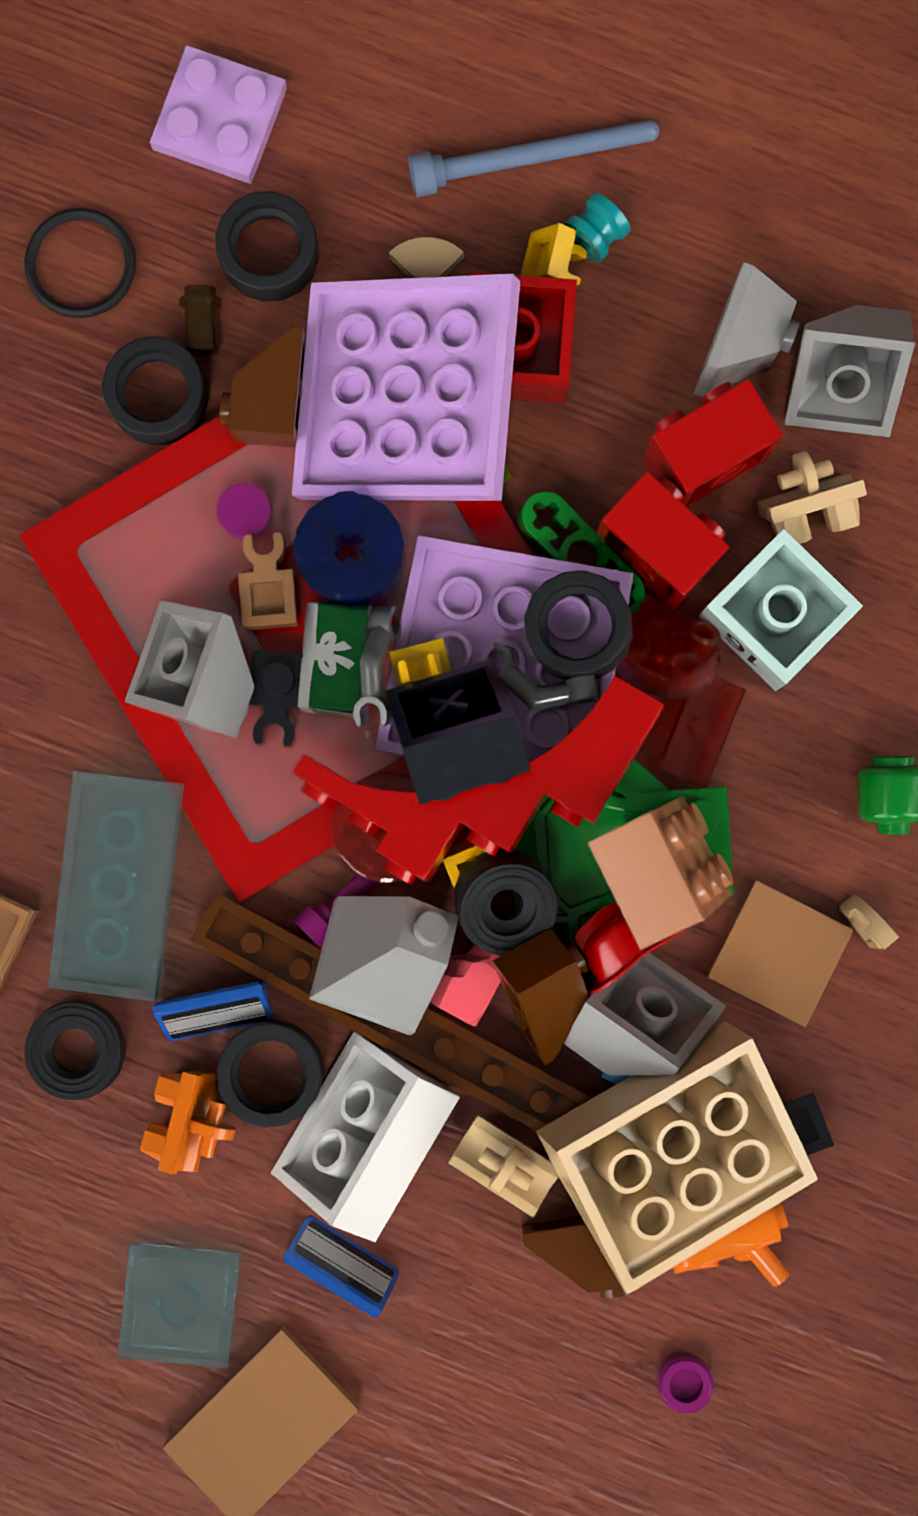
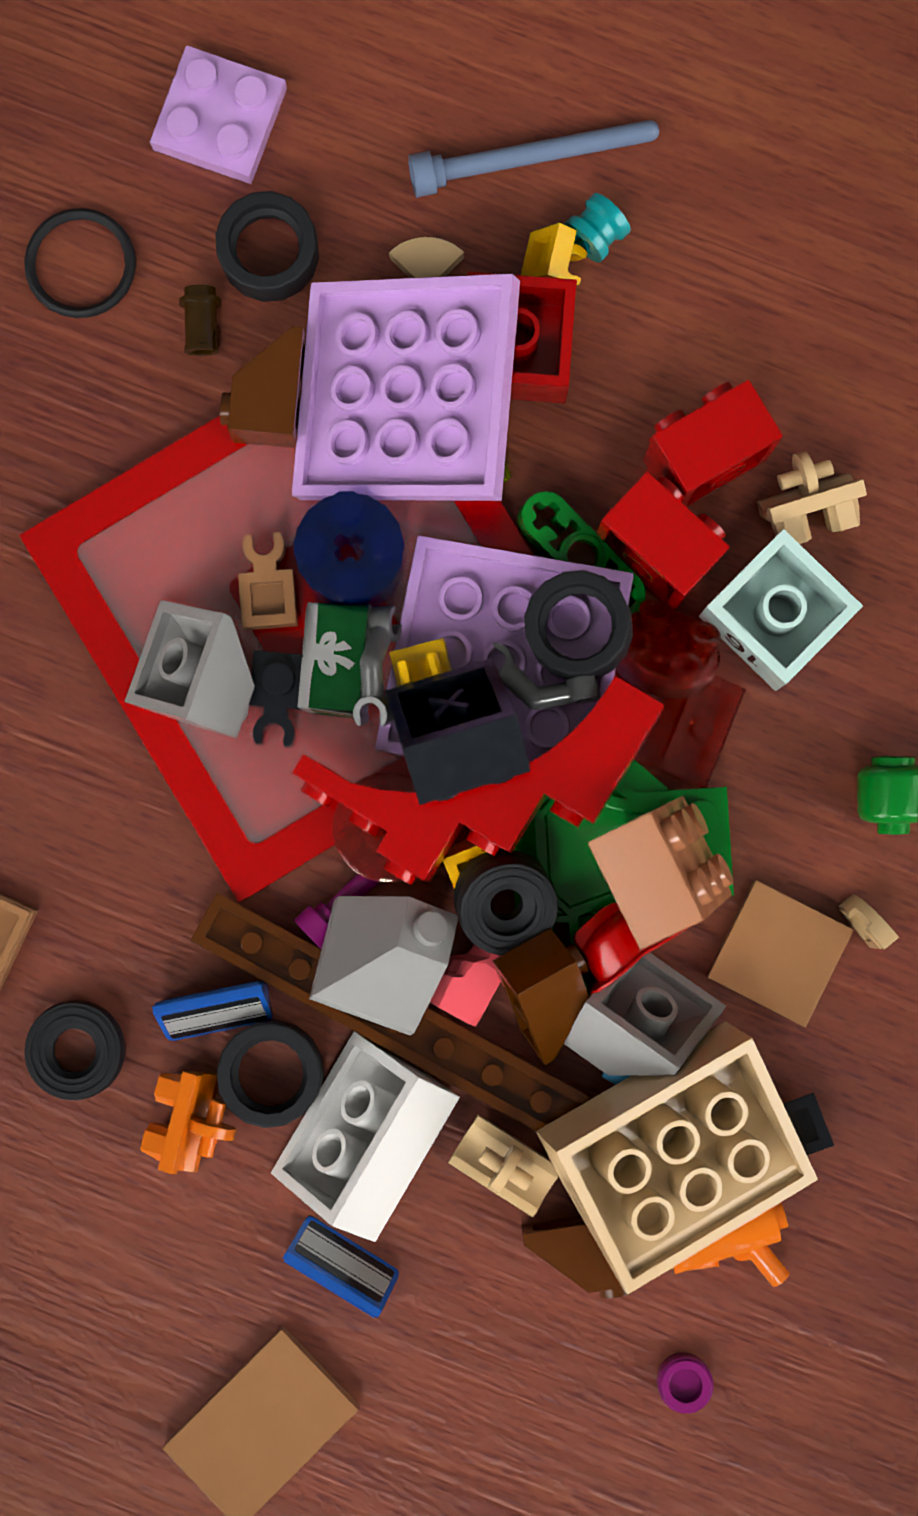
(115, 885): clear light blue tile -> none
(134, 356): black tyre -> none
(179, 1305): clear light blue tile -> none
(244, 511): magenta tile -> none
(750, 330): light grey slope -> none
(851, 371): light grey slope -> none

